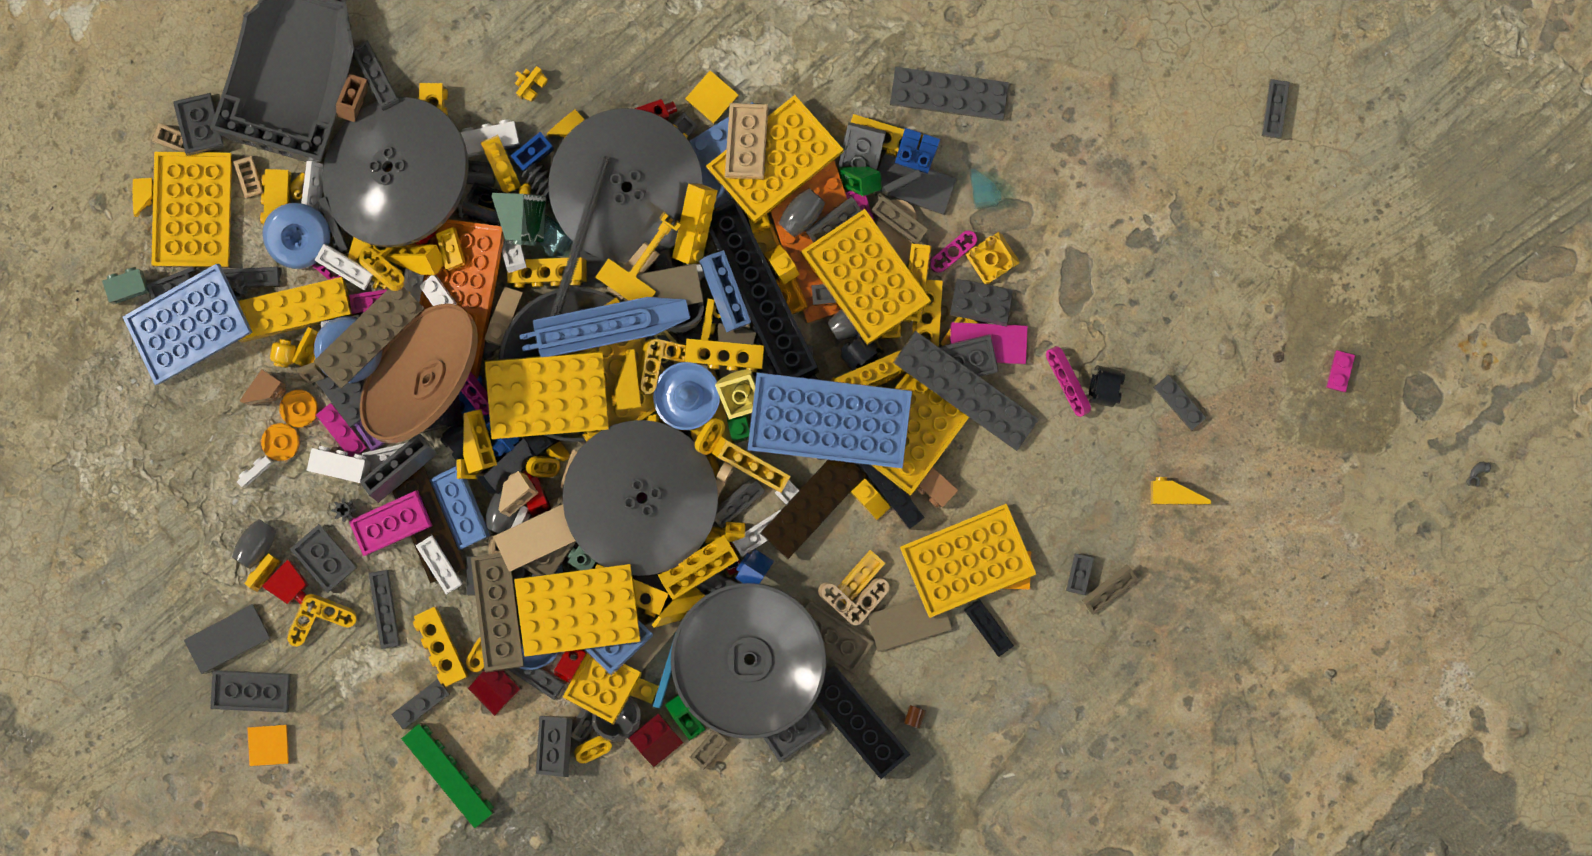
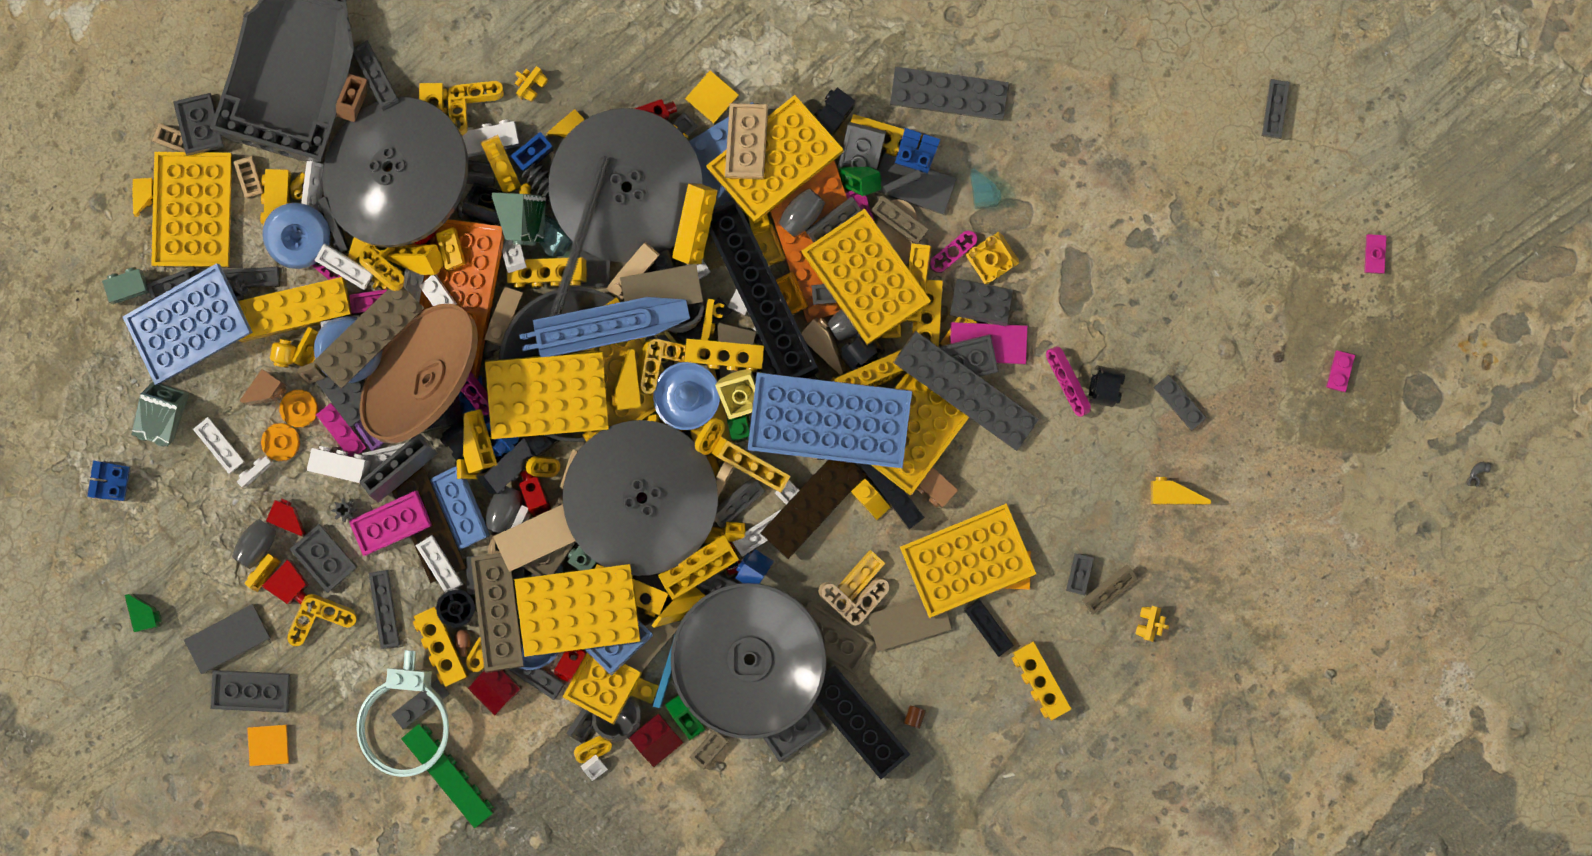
(116, 483): none -> blue hips
(142, 614): none -> green slope
(159, 414): none -> slope
(219, 445): none -> white plate
(285, 517): none -> red slope
(405, 679): none -> light aqua brick
(462, 100): none -> yellow beam
(462, 608): none -> black cylinder
(462, 642): none -> nougat cylinder
(516, 493): tan slope -> none
(554, 746): dark grey plate -> none
(558, 451): yellow tile -> none
(594, 767): none -> white plate
(626, 282): yellow piece -> none
(725, 291): medium blue brick -> none
(781, 264): yellow slope -> none
(822, 341): none -> tan slope
(836, 110): none -> black brick
(1060, 704): none -> yellow brick
(1148, 632): none -> yellow hips
(1375, 254): none -> dark pink plate

